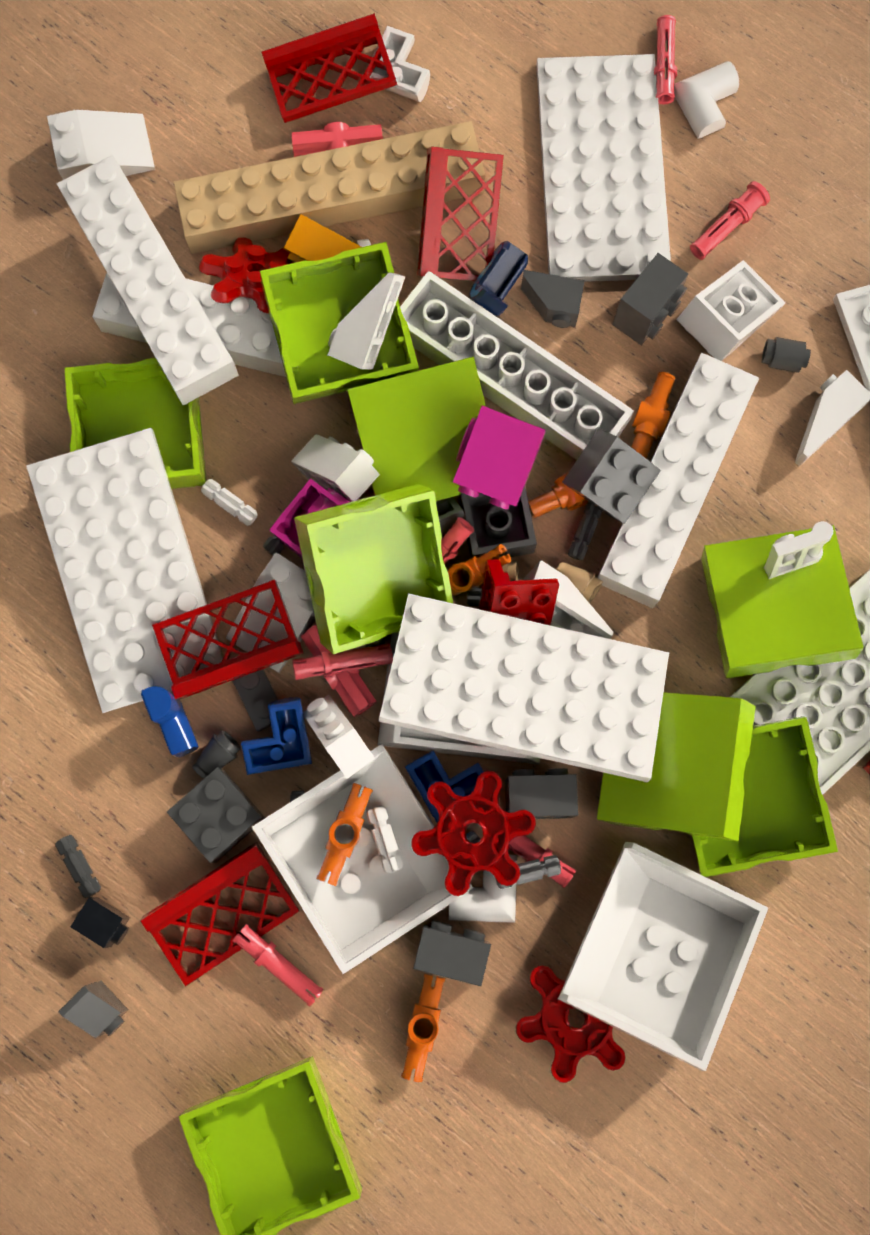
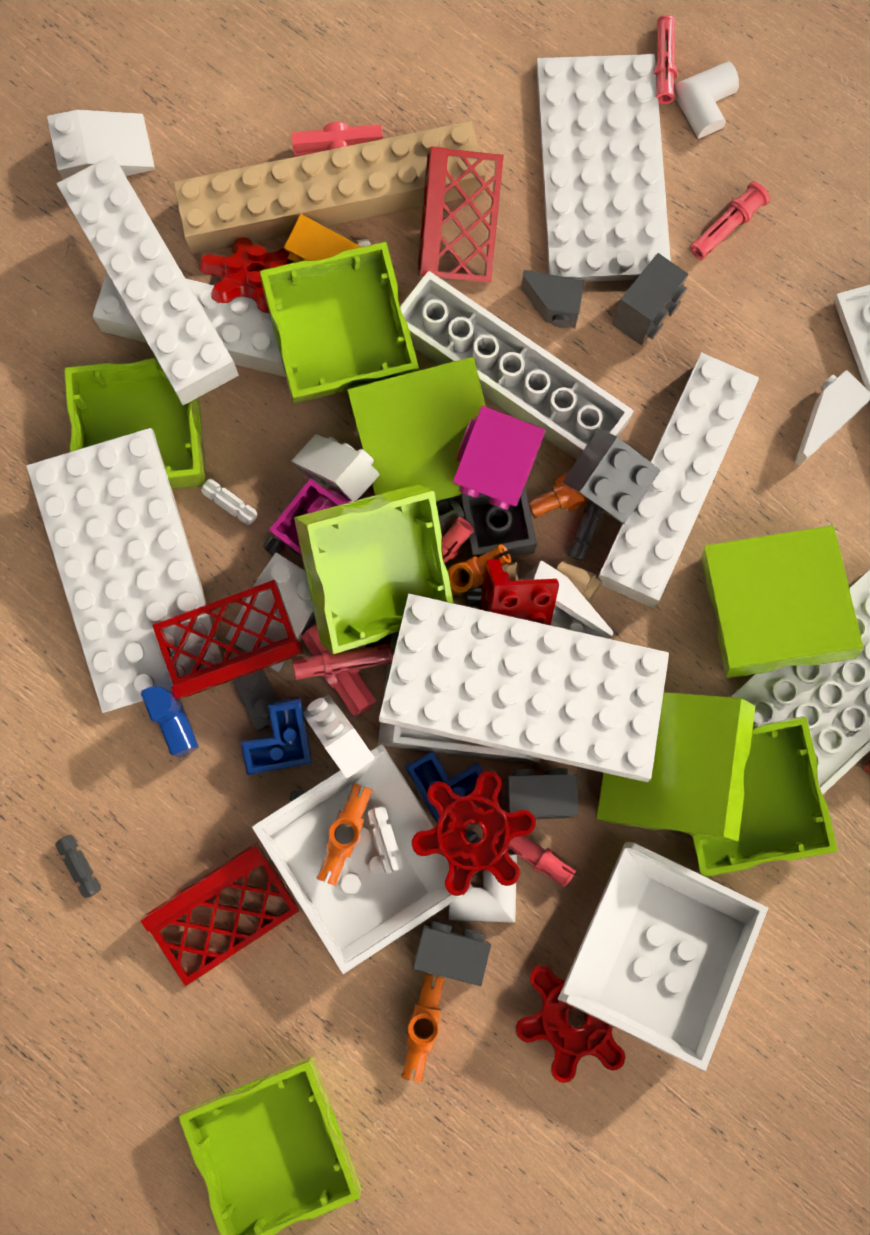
(95, 1010): dark grey slope -> none
(101, 923): black brick -> none
(215, 815): dark grey brick -> none
(217, 753): dark grey cone -> none
(277, 964): coral pin -> none
(323, 49): red fence -> none
(363, 329): white slope -> none
(410, 78): white brick -> none
(498, 278): dark blue animal -> none
(535, 870): dark grey axle -> none
(652, 414): orange pin -> none
(730, 310): white slope -> none
(786, 354): dark grey brick -> none
(797, 552): white plate -> none

